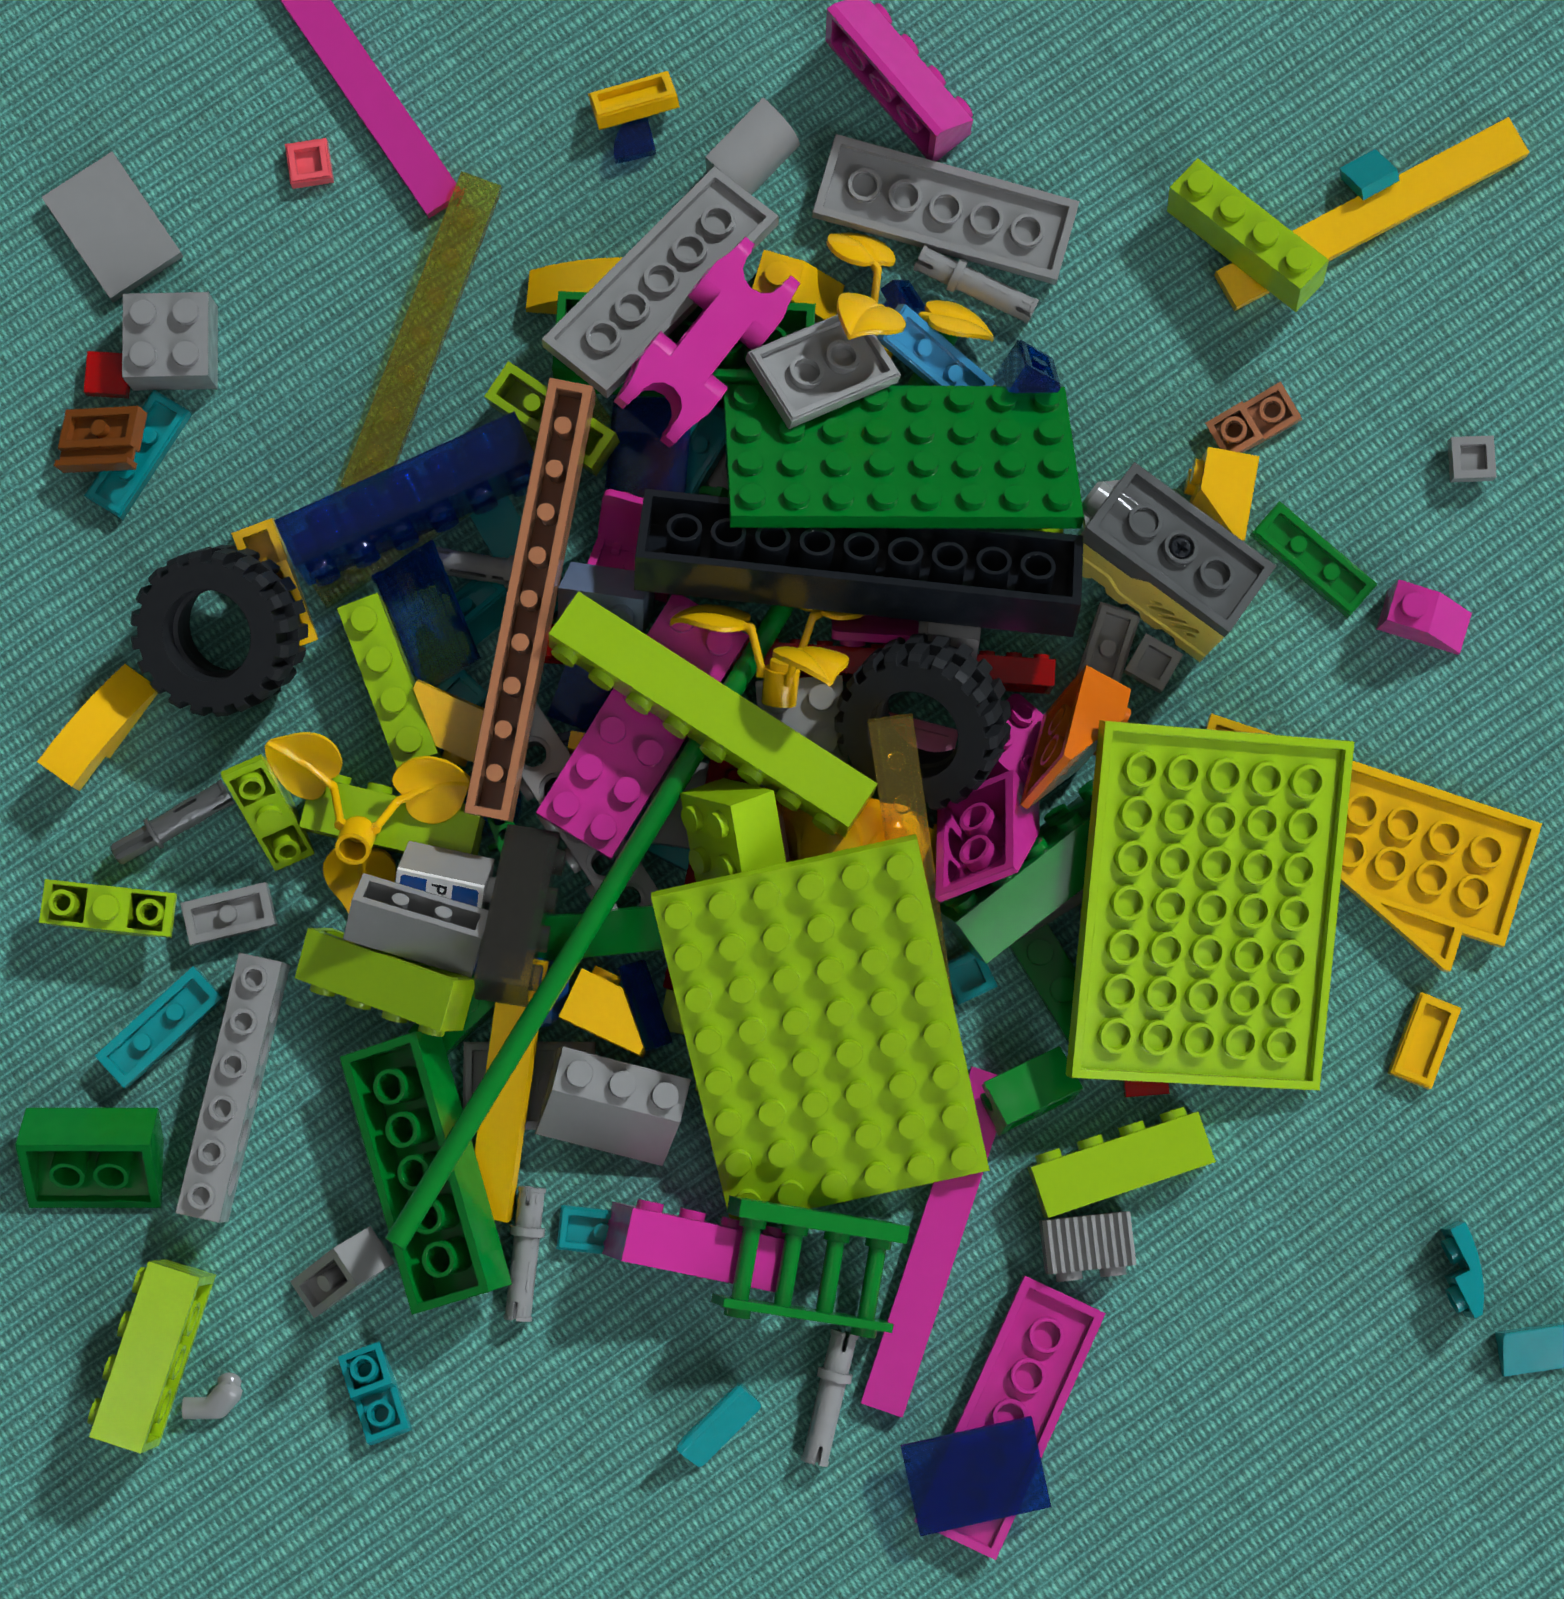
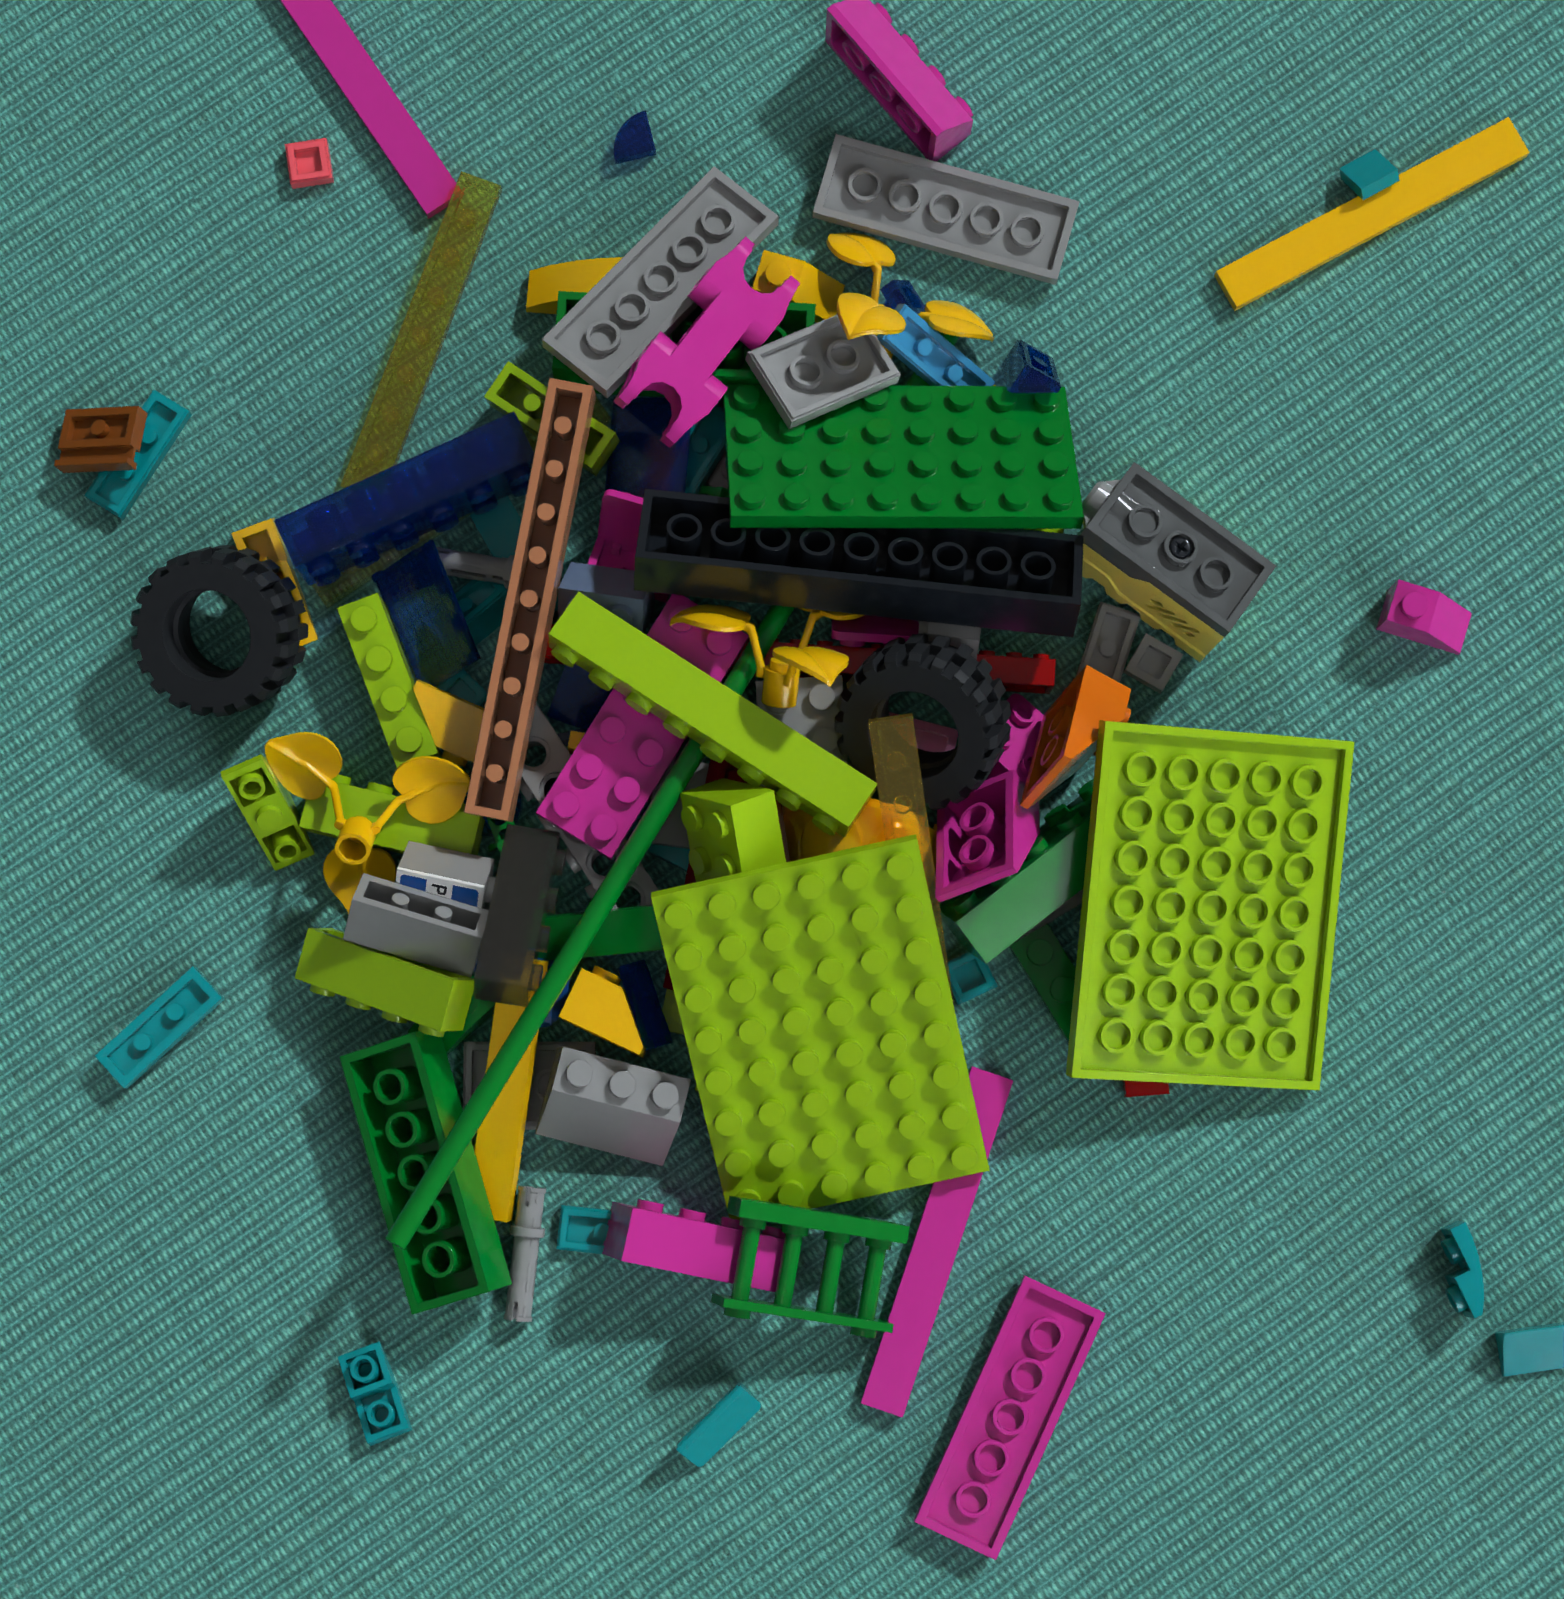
(91, 1157): green slope -> none
(98, 727): yellow slope -> none
(104, 375): red tile -> none
(108, 909): lime slope -> none
(112, 227): light grey tile -> none
(150, 1355): lime brick -> none
(170, 341): light grey brick -> none
(173, 822): dark grey axle -> none
(218, 1402): light grey arm -> none
(229, 914): light grey plate -> none
(233, 1088): light grey brick -> none
(342, 1271): light grey slope -> none
(633, 100): yellow tile -> none
(754, 147): light grey brick -> none
(829, 1397): light grey pin -> none
(975, 284): light grey pin -> none
(975, 1476): clear blue piece -> none
(1029, 1091): green hinge -> none
(1087, 1244): light grey brick -> none
(1120, 1164): lime brick -> none
(1224, 487): yellow slope -> none
(1247, 235): lime brick -> none
(1254, 420): nougat slope -> none
(1313, 559): green tile -> none
(1424, 1040): yellow tile -> none
(1429, 859): yellow wing -> none
(1472, 459): light grey plate -> none

